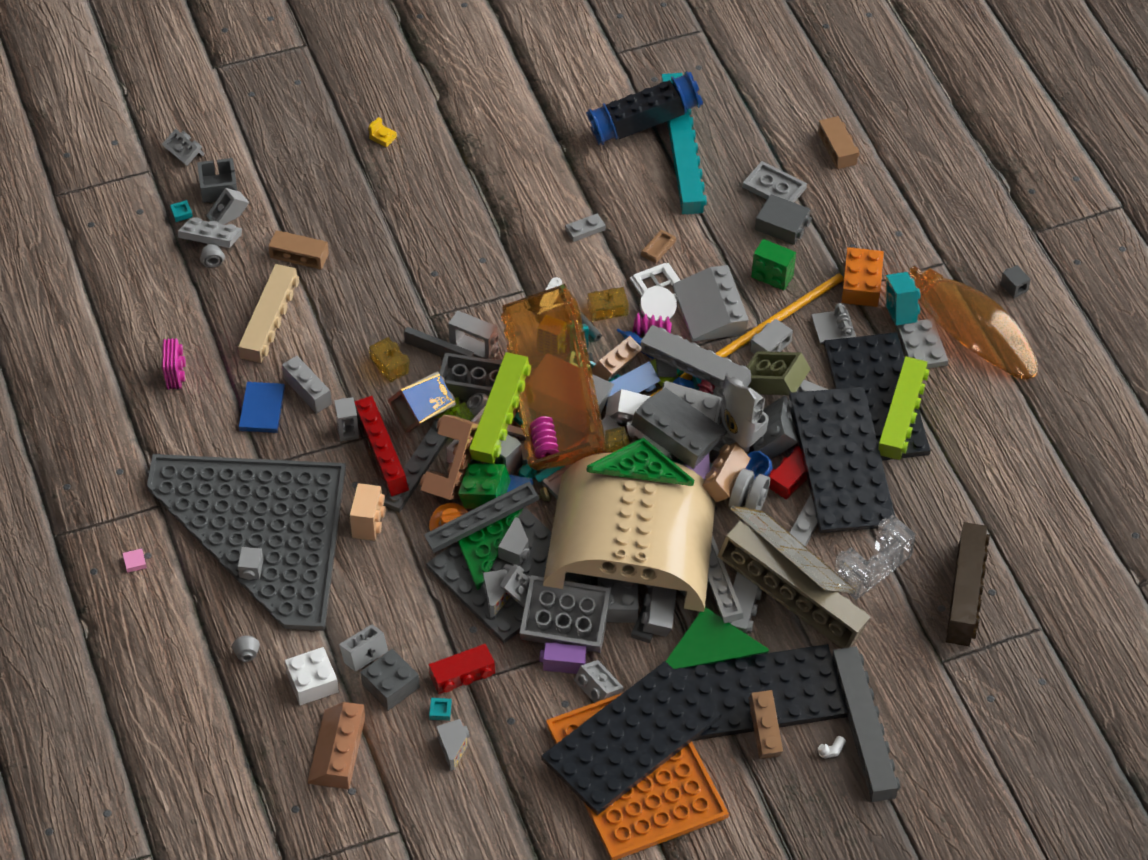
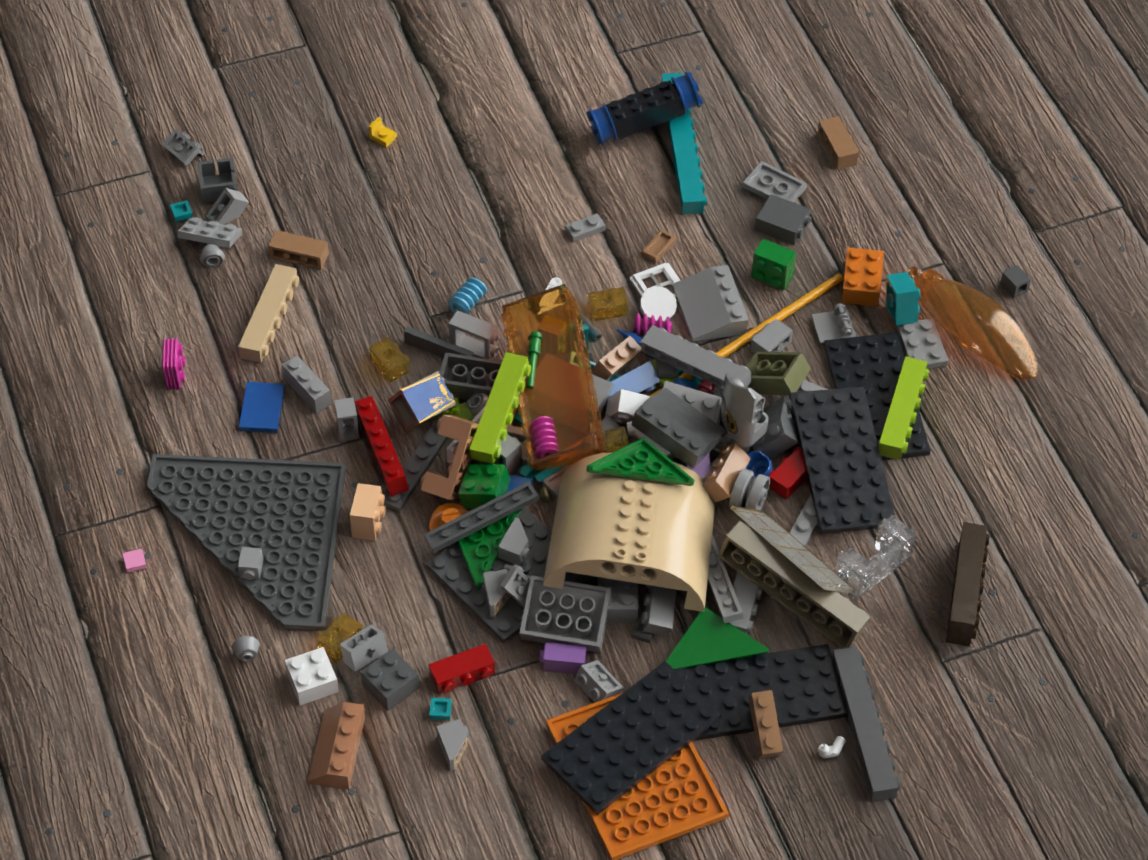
(339, 631): none -> clear yellow brick
(467, 296): none -> medium azure piece
(535, 339): none -> green pin

